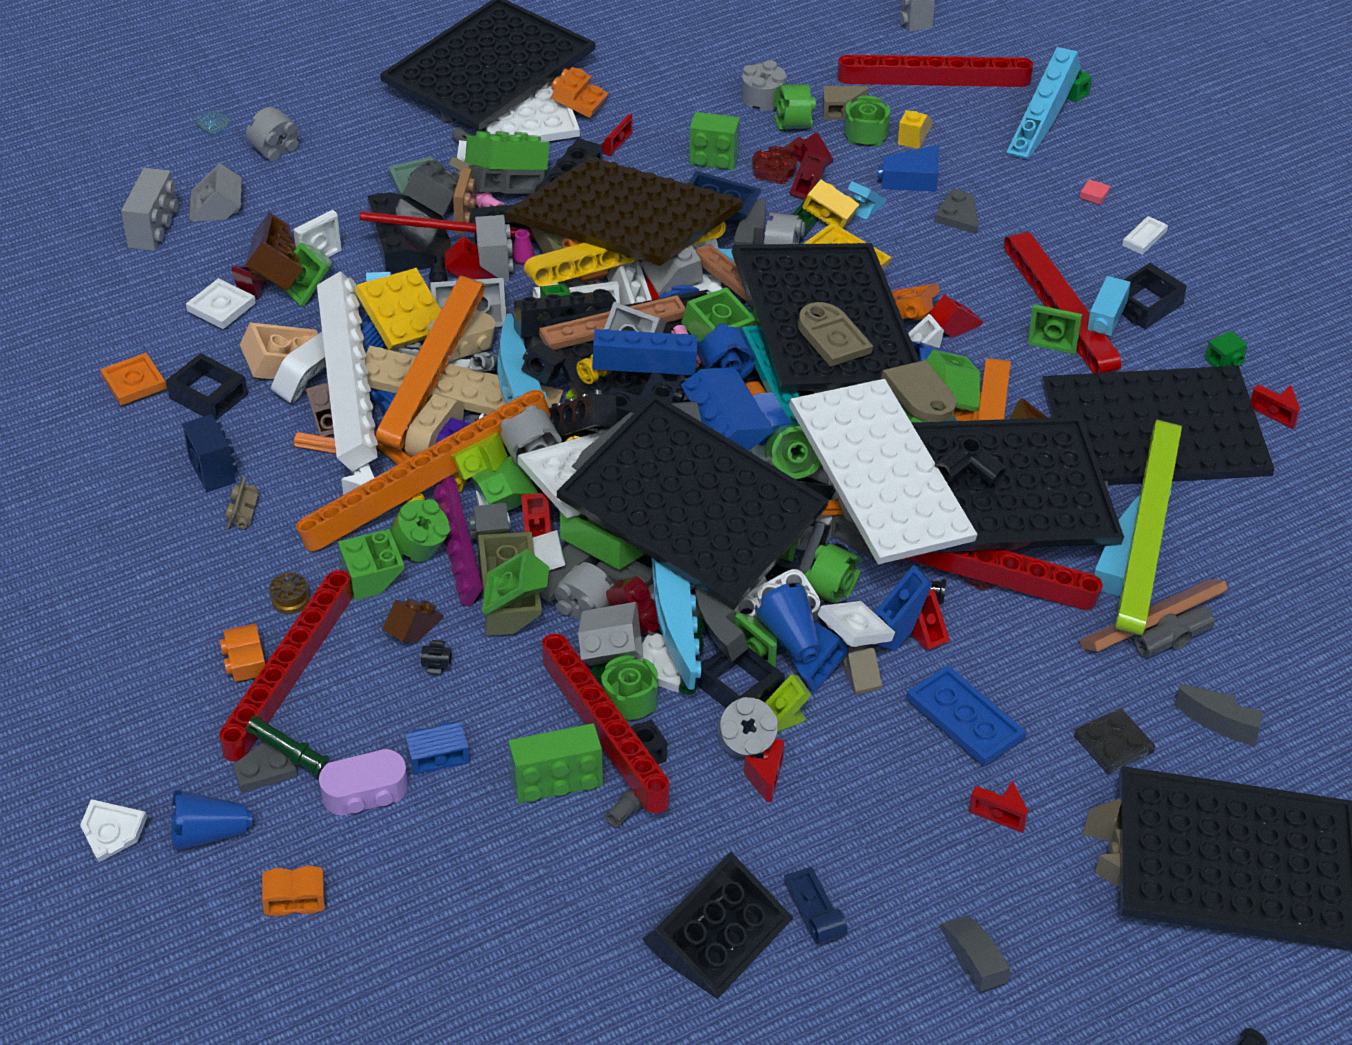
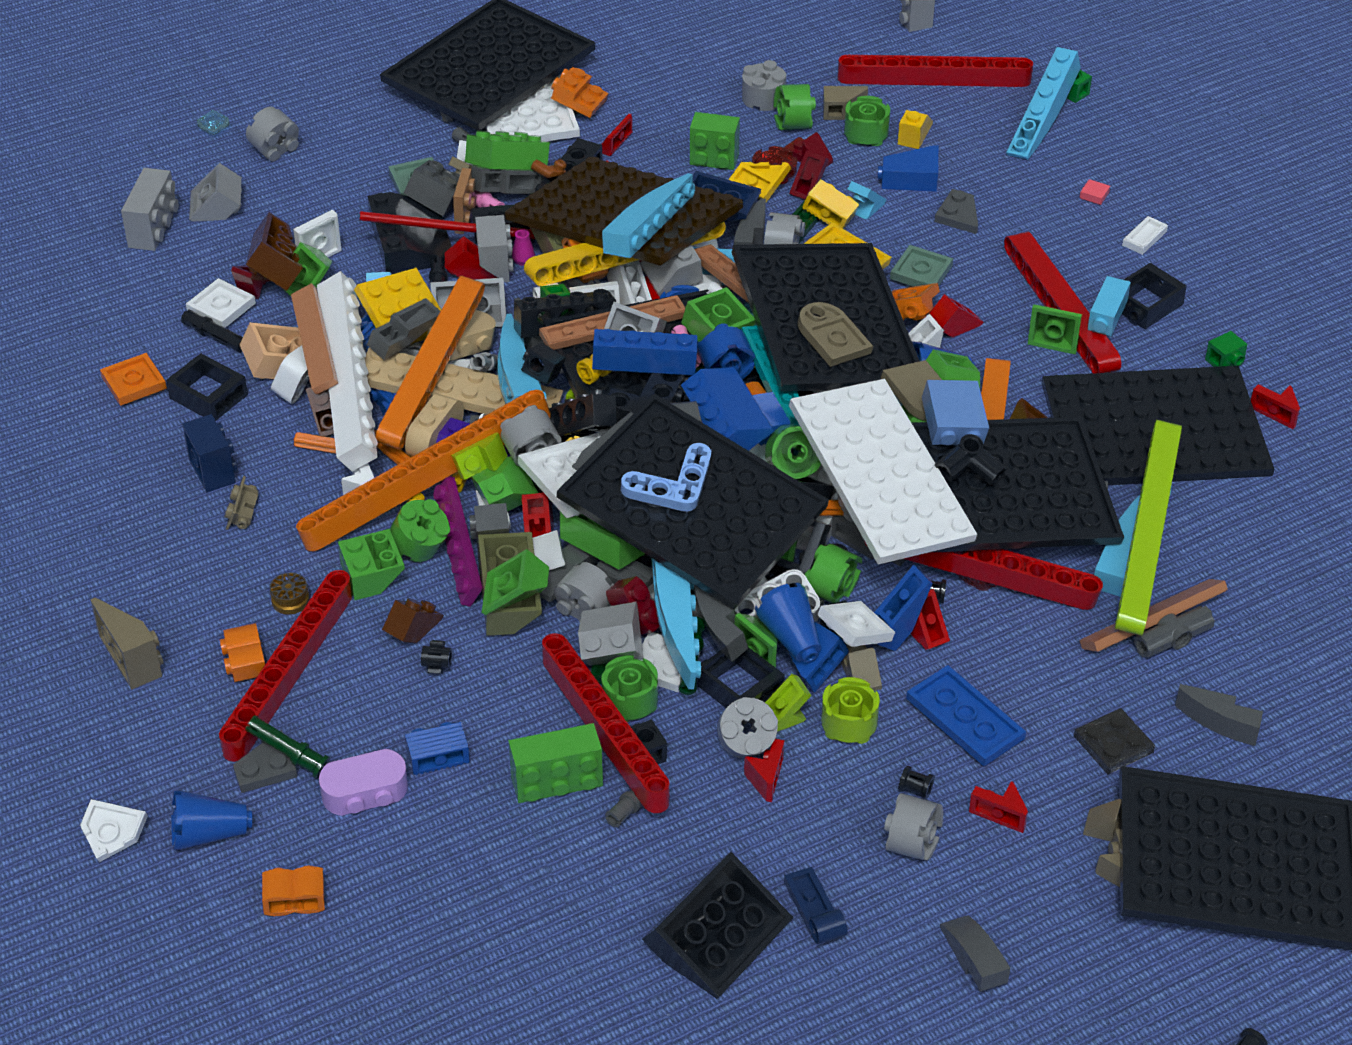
(128, 644): none -> dark tan slope
(207, 327): none -> black pin
(314, 339): none -> nougat tile
(403, 328): none -> dark grey slope
(549, 171): none -> dark orange arm
(646, 216): none -> medium azure slope
(675, 489): none -> light blue beam
(761, 176): none -> yellow wing
(850, 710): none -> lime brick
(914, 827): none -> light grey brick
(916, 782): none -> black bush
(921, 267): none -> sand green plate
(954, 410): none -> medium blue brick

